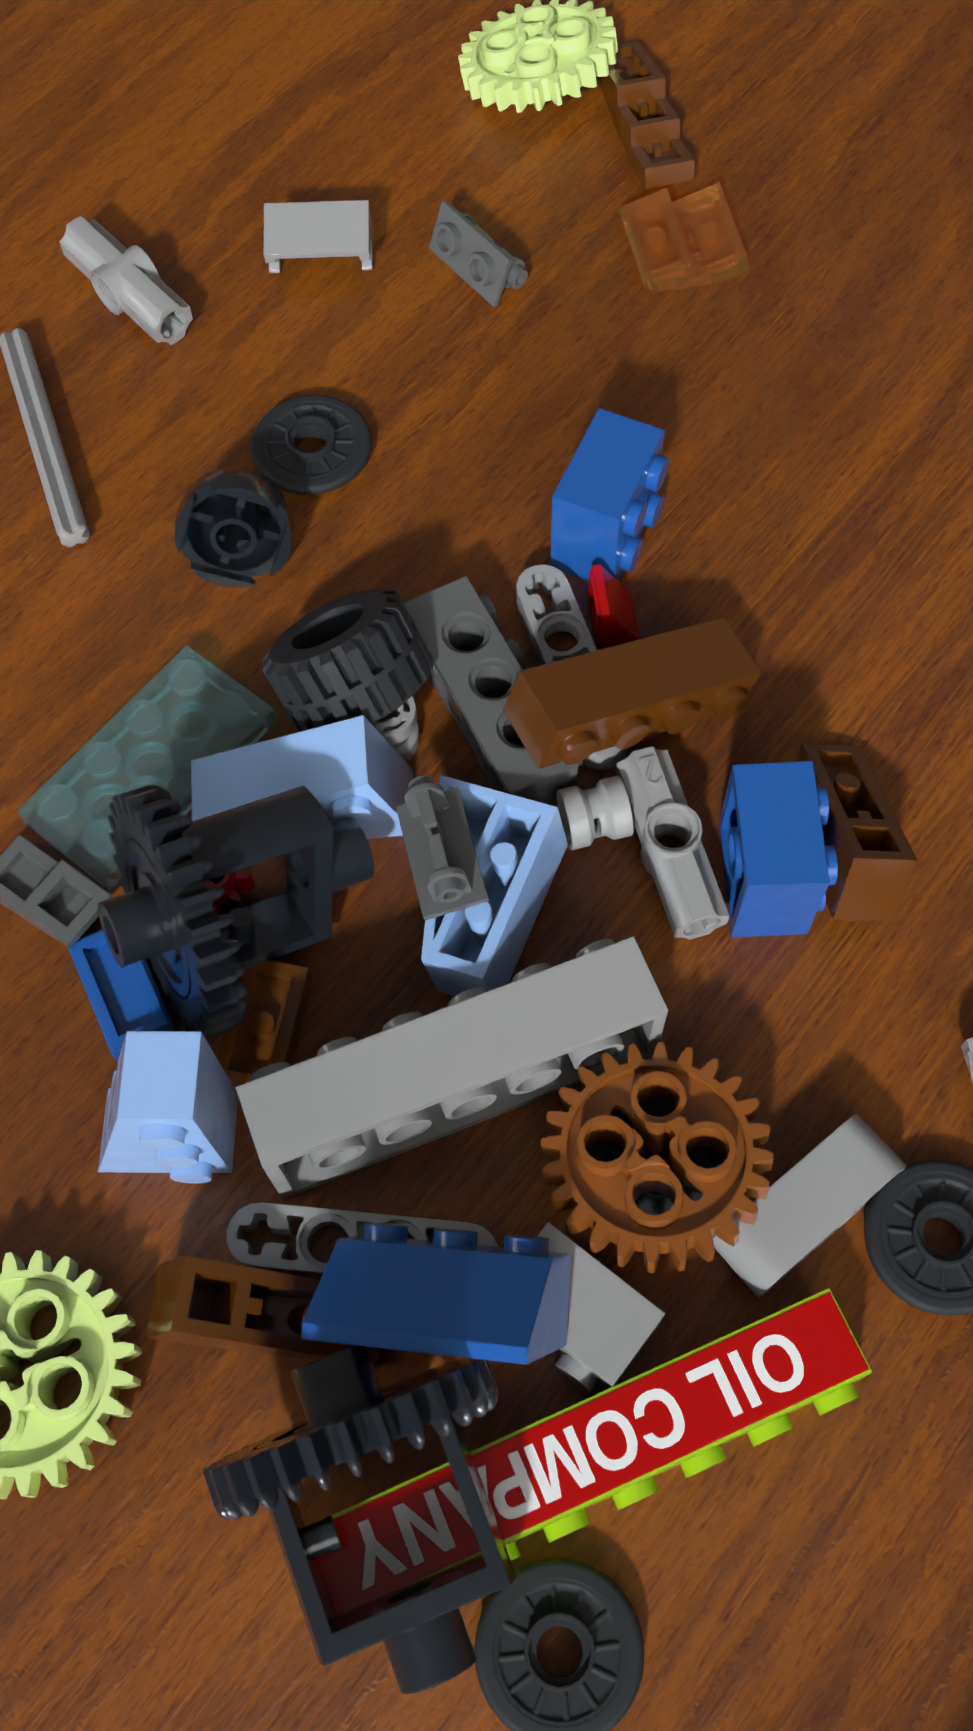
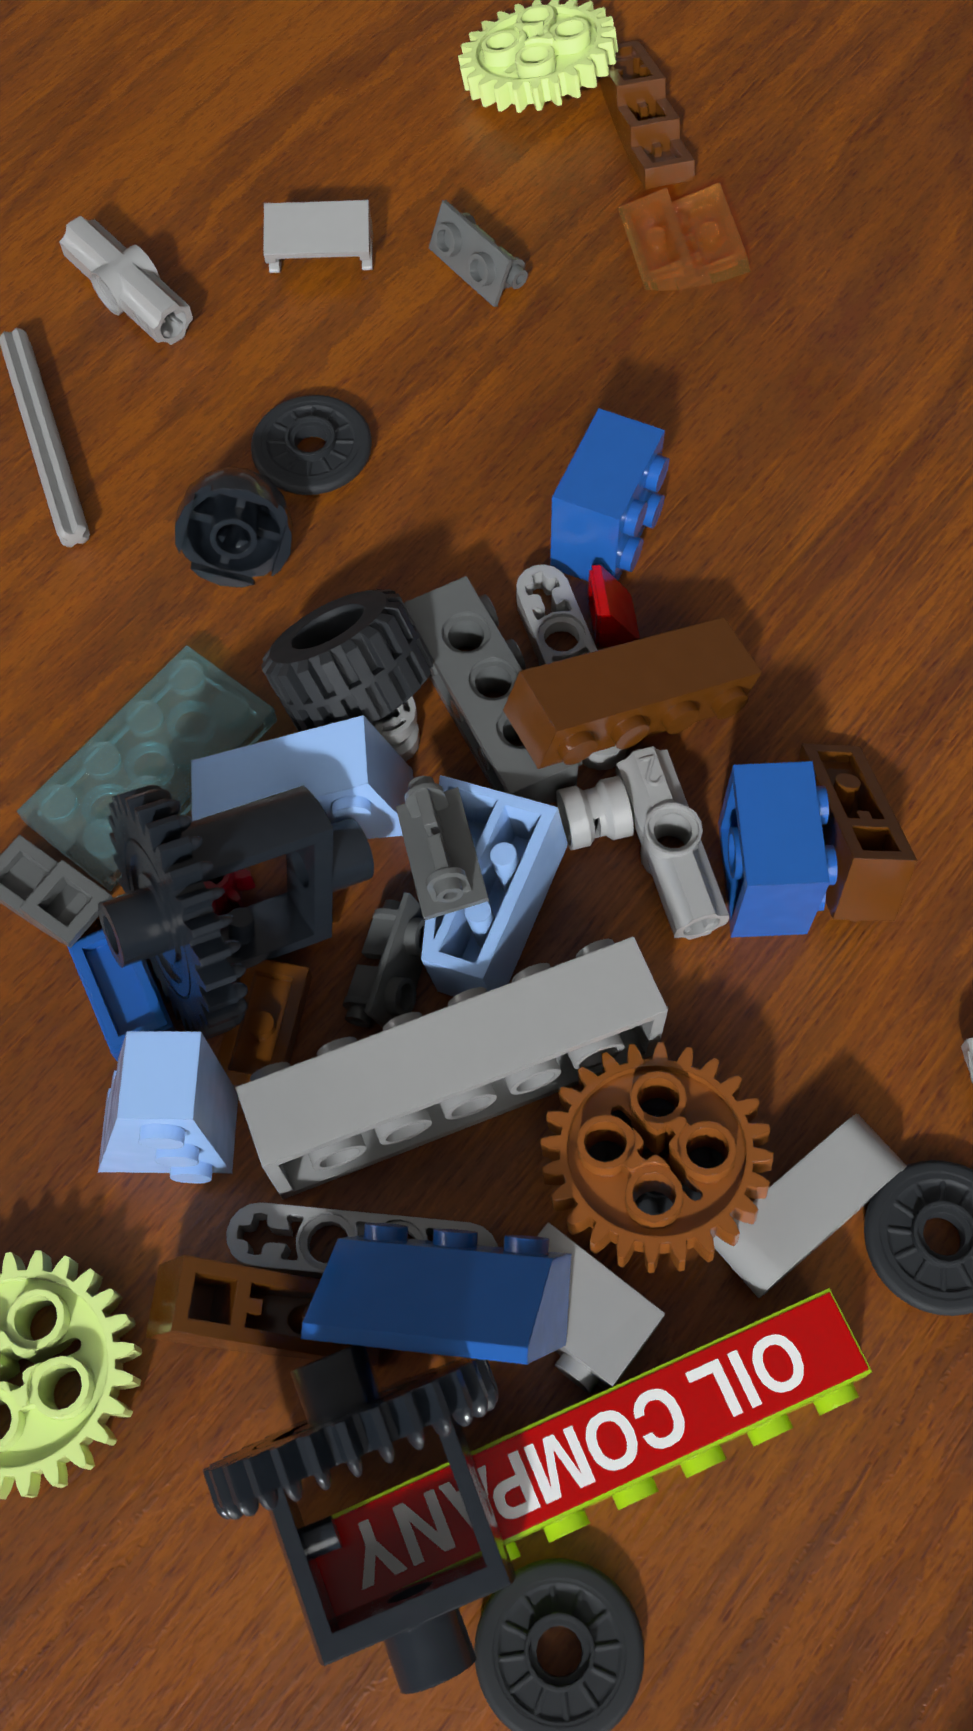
(391, 987): none -> dark grey hinge

